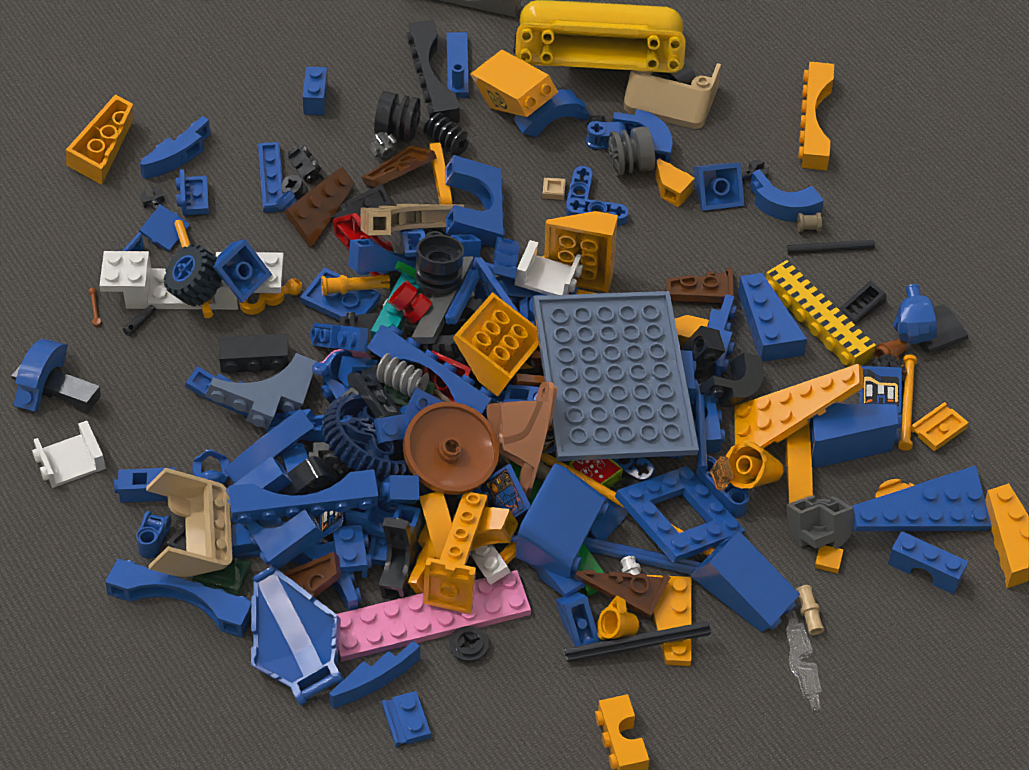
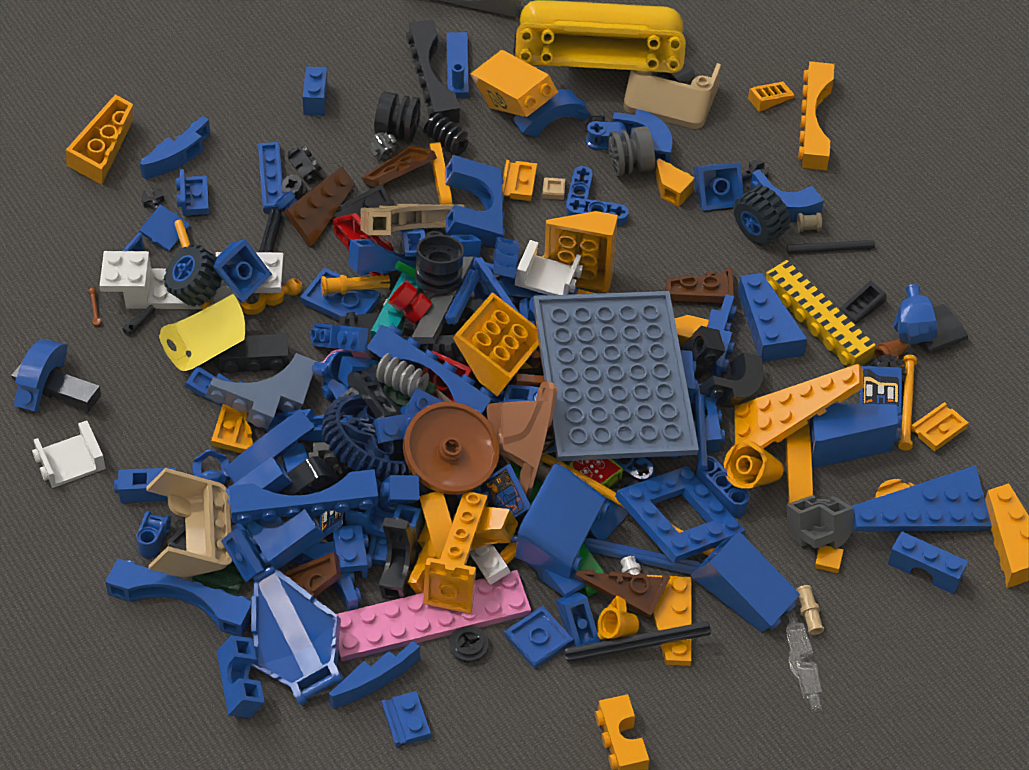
(205, 333): none -> light yellow piece
(232, 430): none -> light orange wing
(241, 694): none -> blue arch
(244, 554): none -> blue panel
(271, 231): none -> black axle
(519, 180): none -> light orange plate
(538, 637): none -> blue tile
(722, 473): clear orange tile -> none
(760, 96): none -> light orange slope
(761, 215): none -> black wheel

